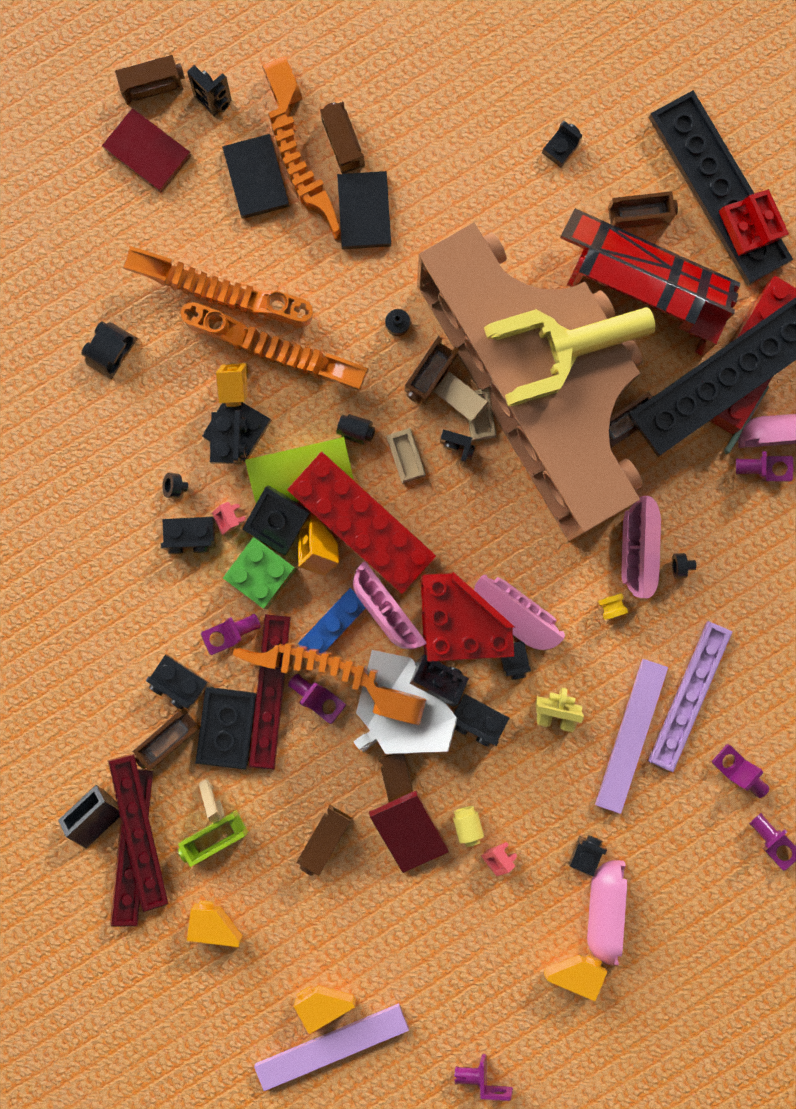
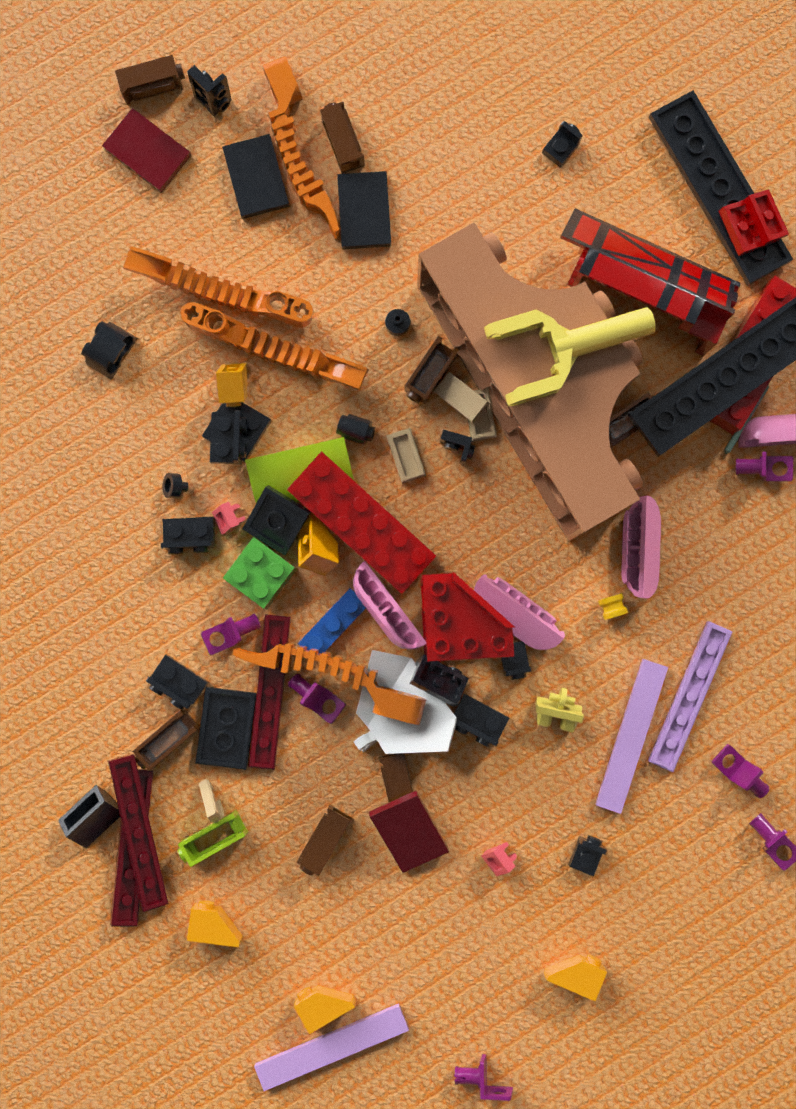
(468, 826): light yellow brick -> none
(607, 912): bright pink brick -> none
(642, 210): reddish brown window -> none
(681, 565): black tile -> none

